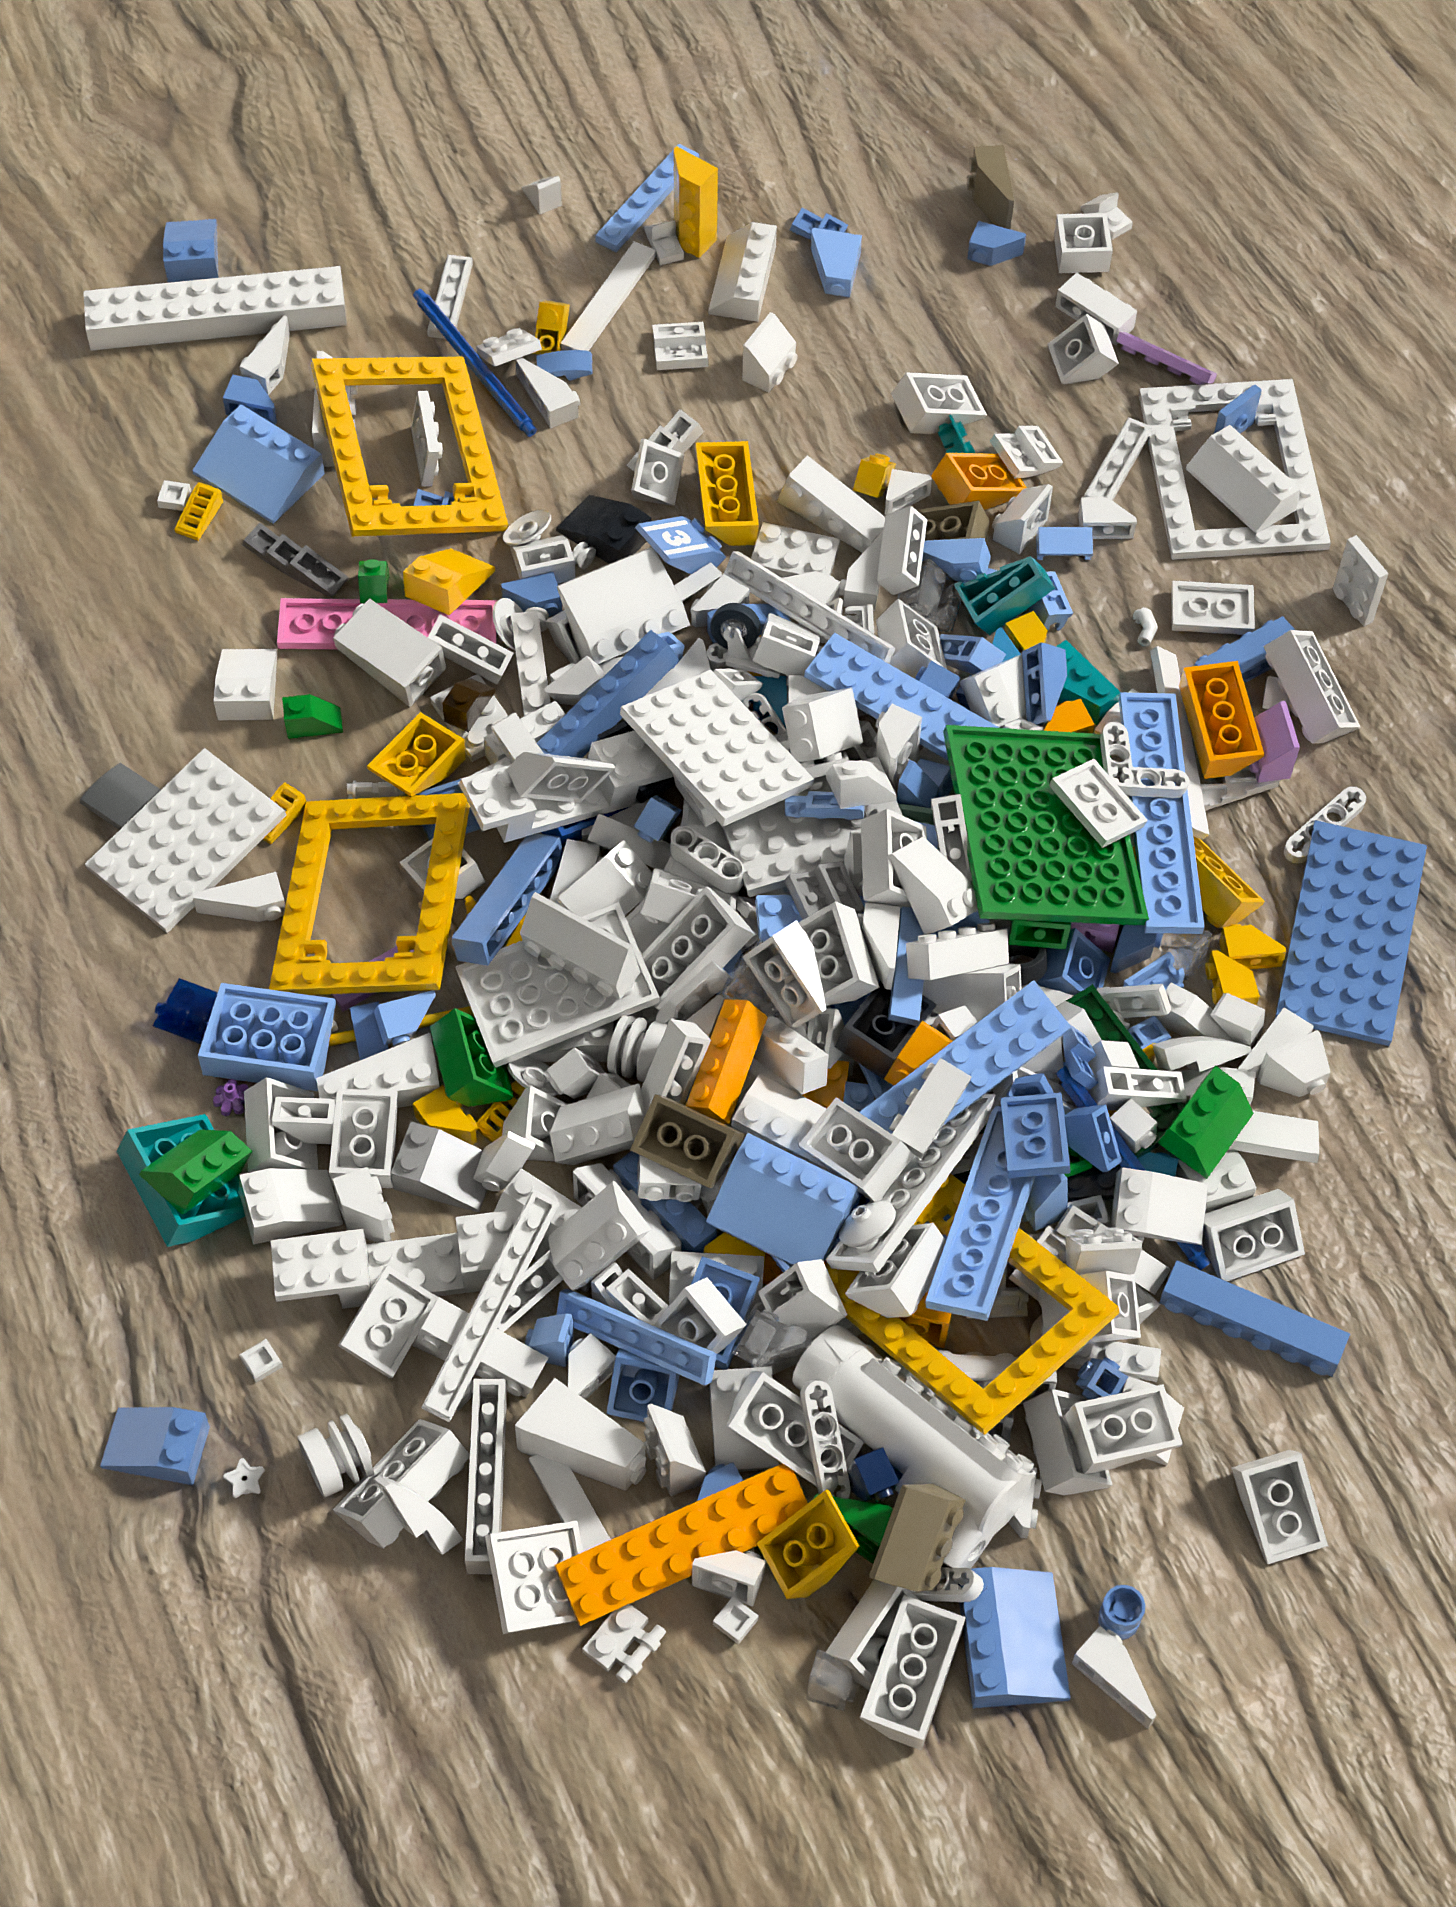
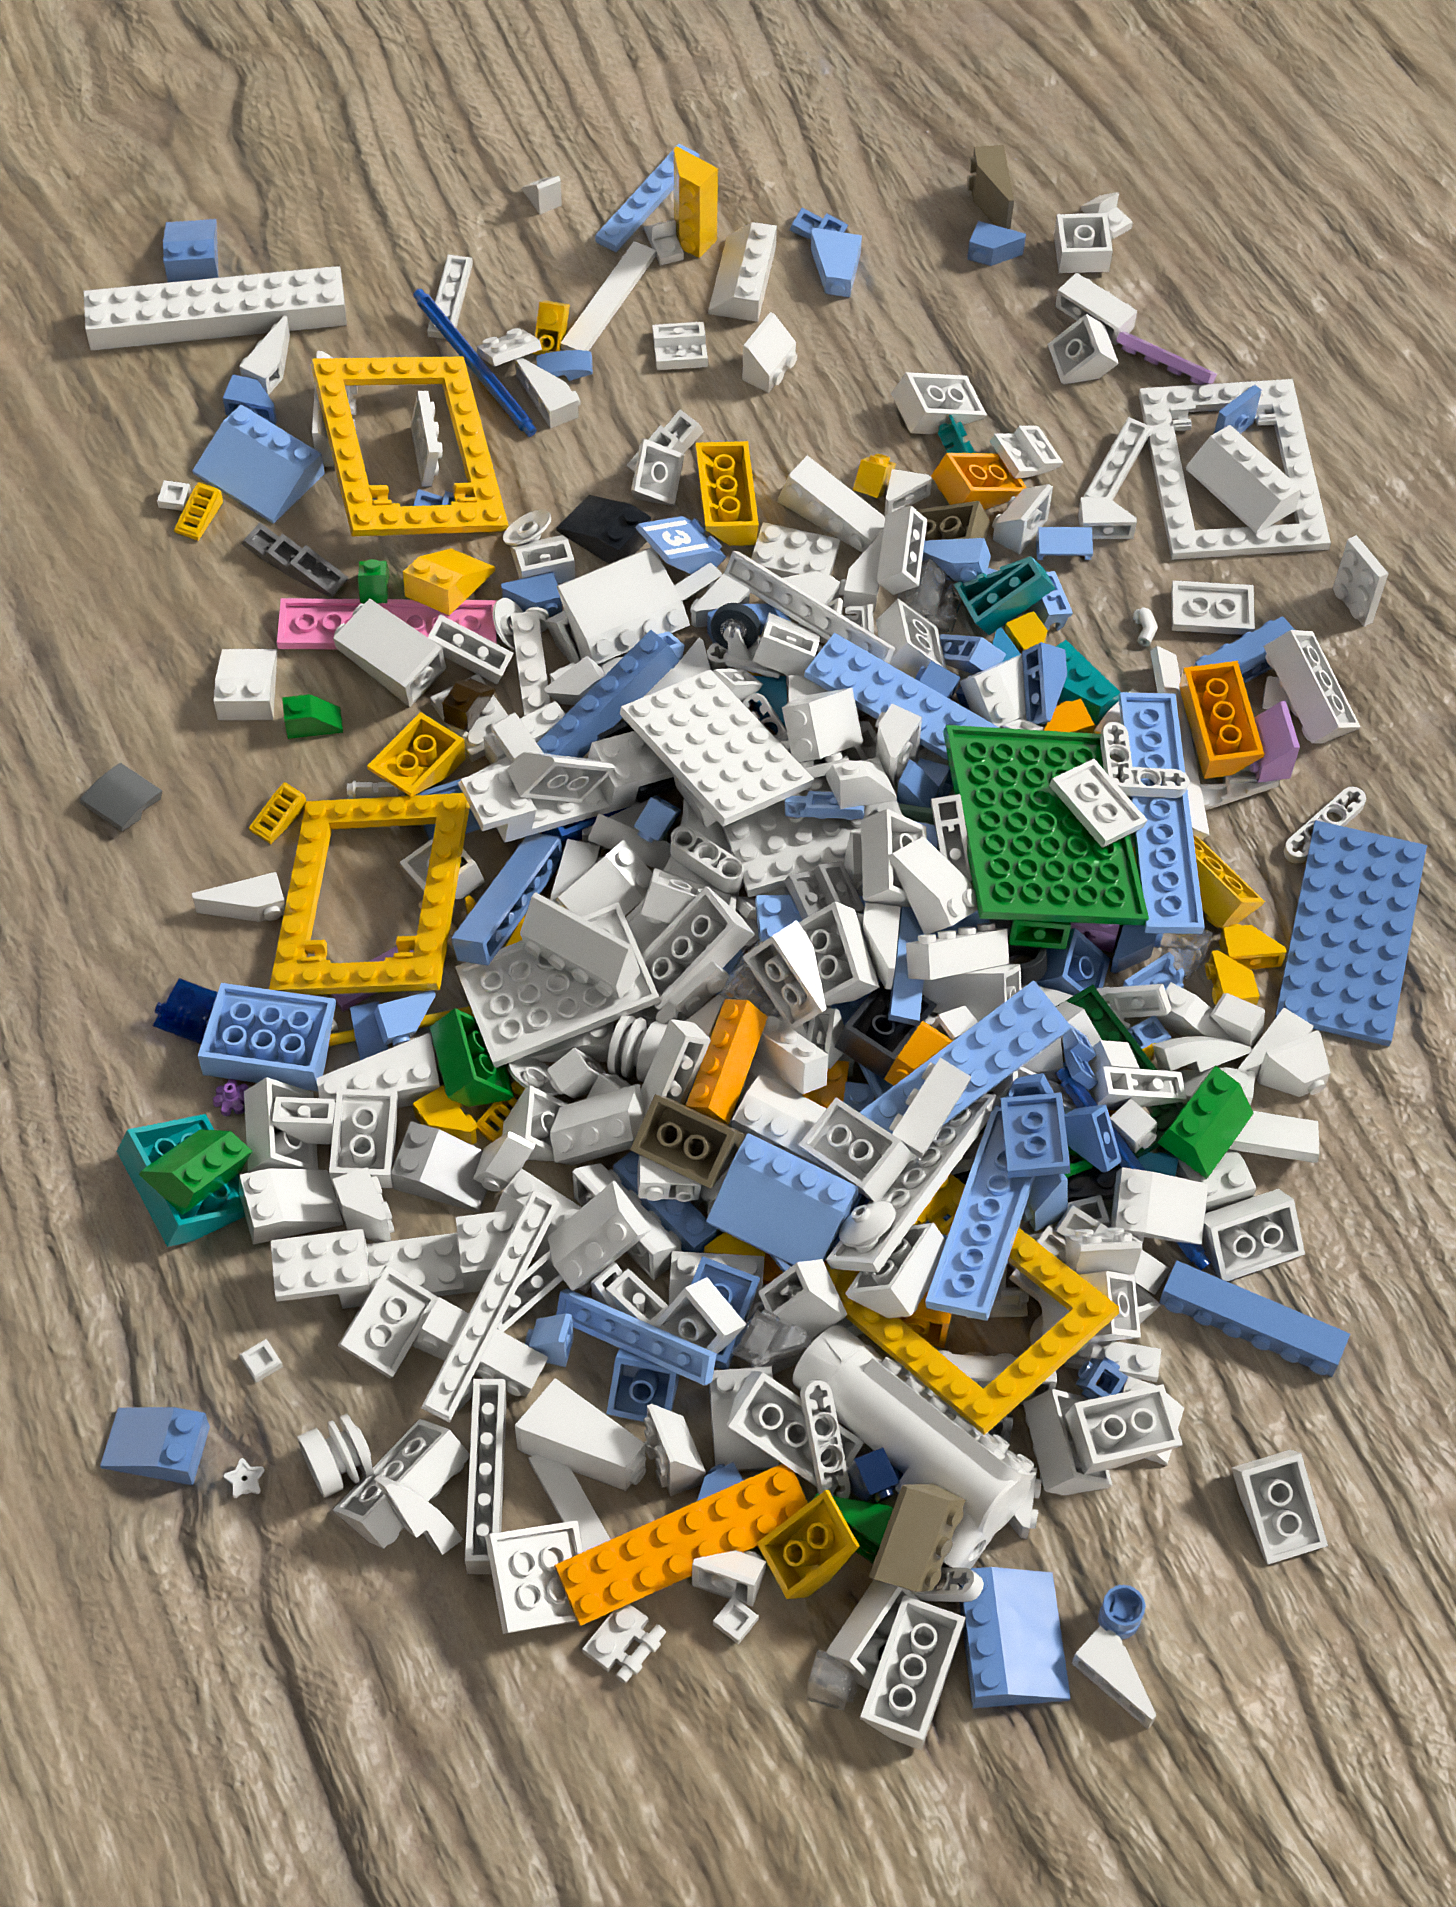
(185, 839): white plate -> none
(583, 555): white bush -> none
(589, 1365): white slope -> none

